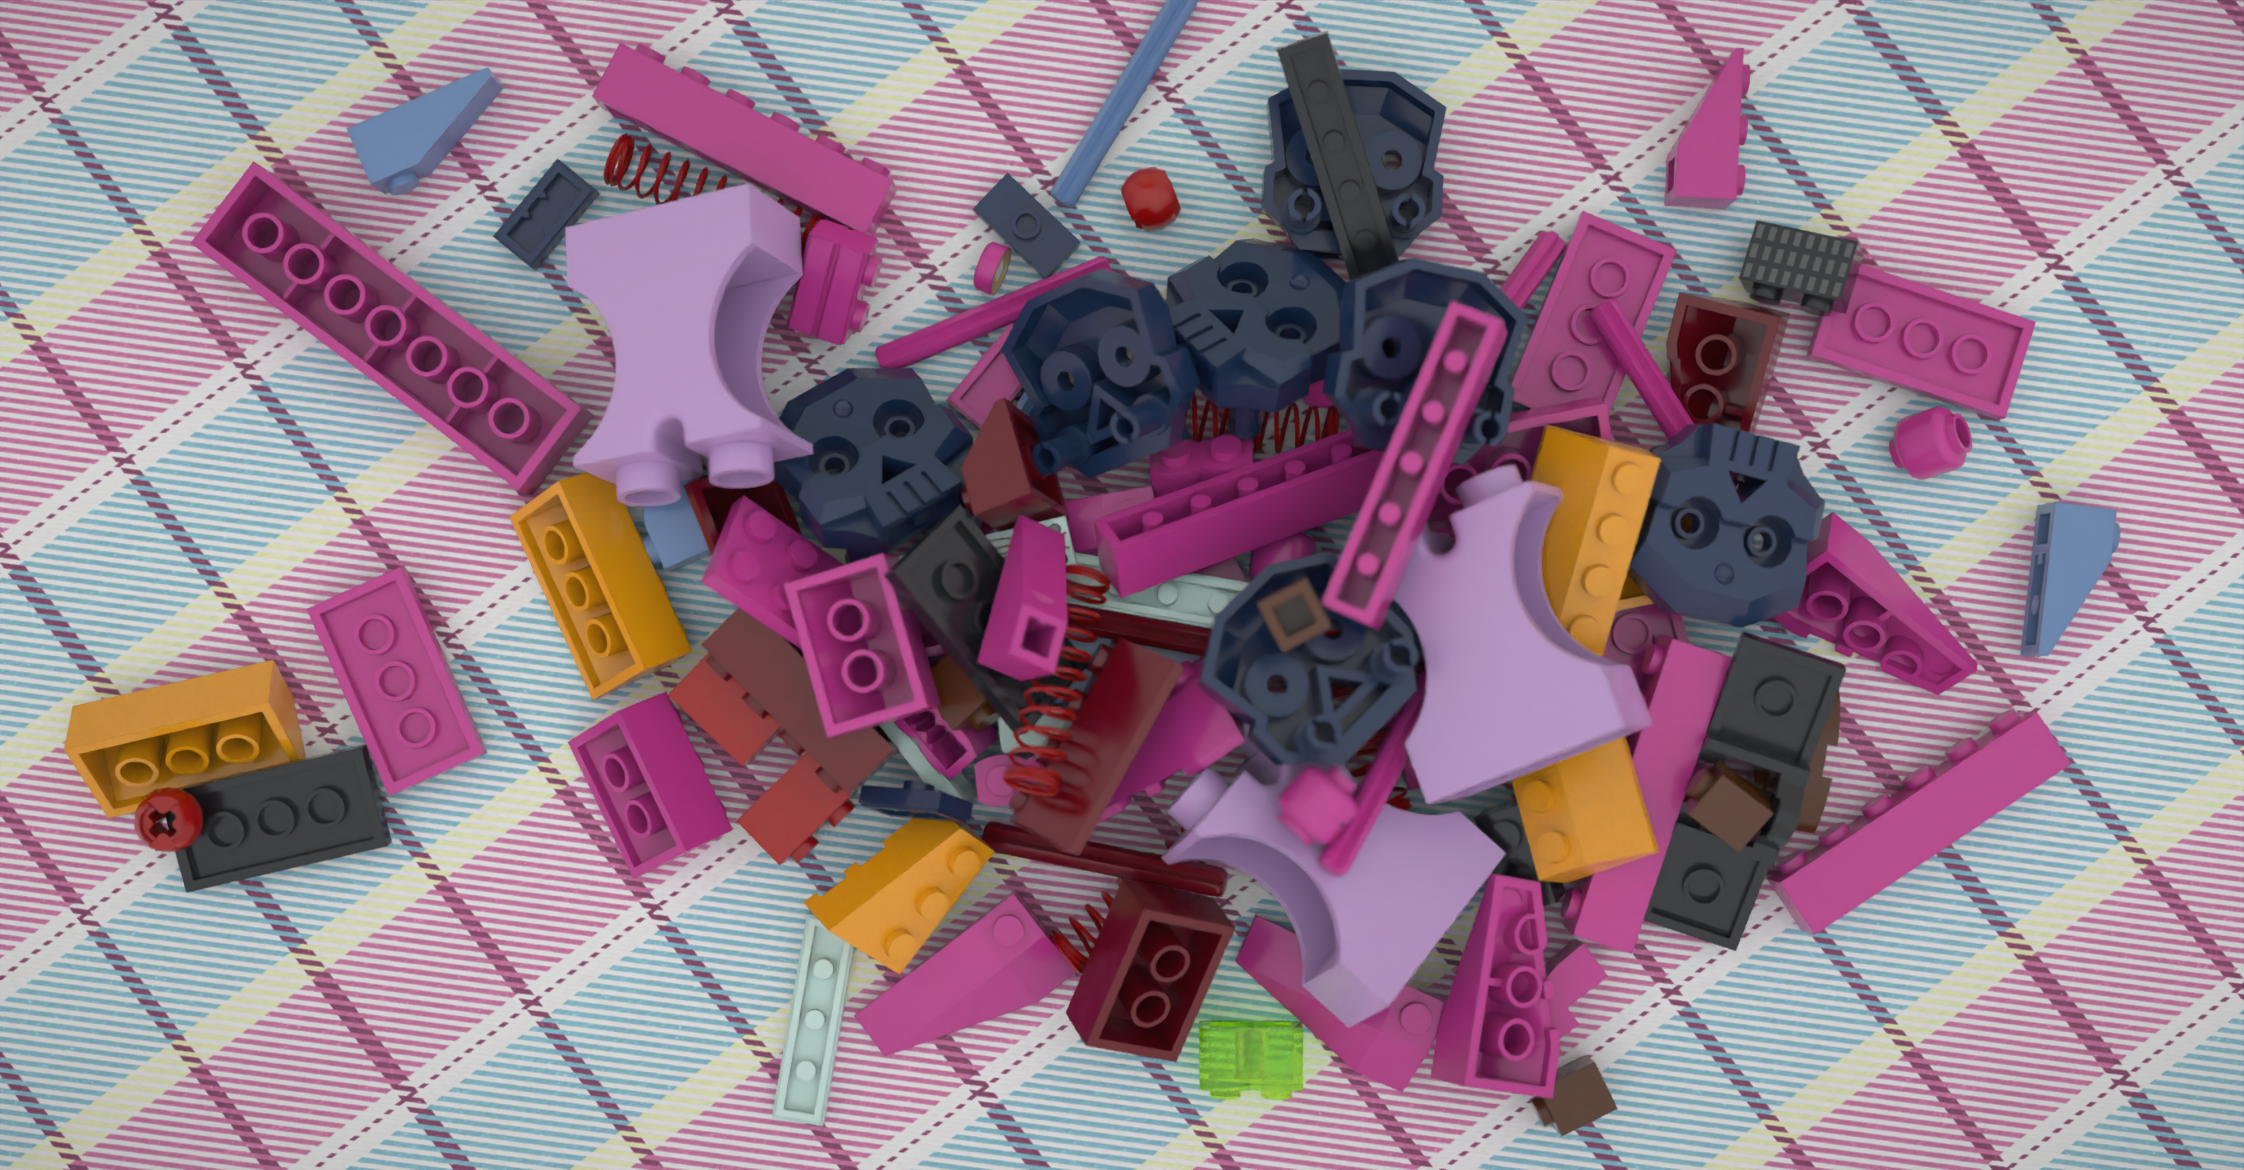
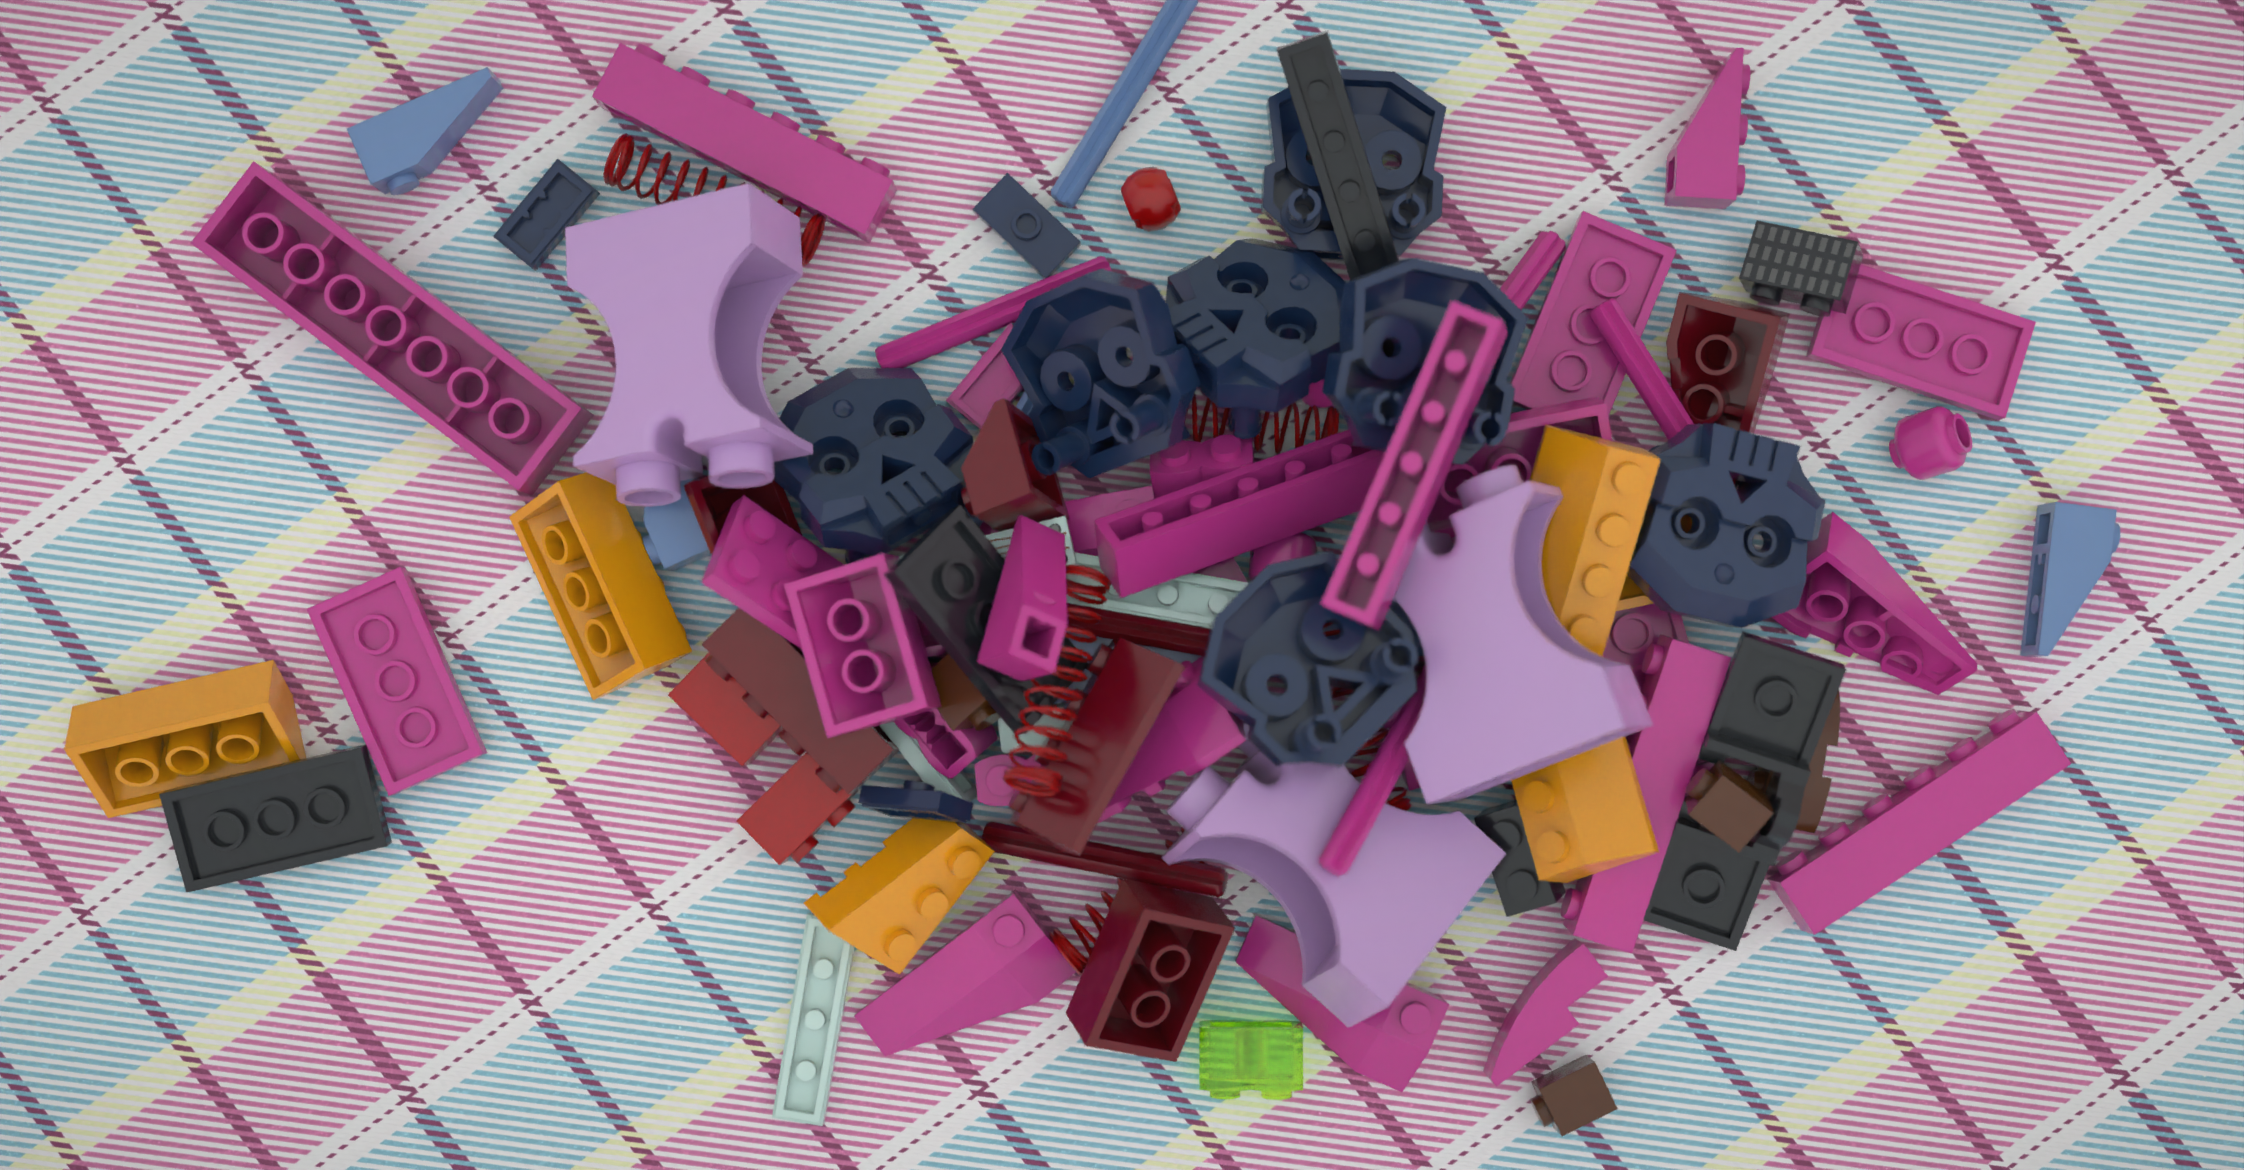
(152, 812): red piece -> none
(650, 784): dark pink slope -> none
(833, 283): dark pink brick -> none
(992, 268): dark pink tile -> none
(1294, 614): reddish brown brick -> none
(1318, 804): dark pink head -> none
(1498, 1010): dark pink wedge -> none

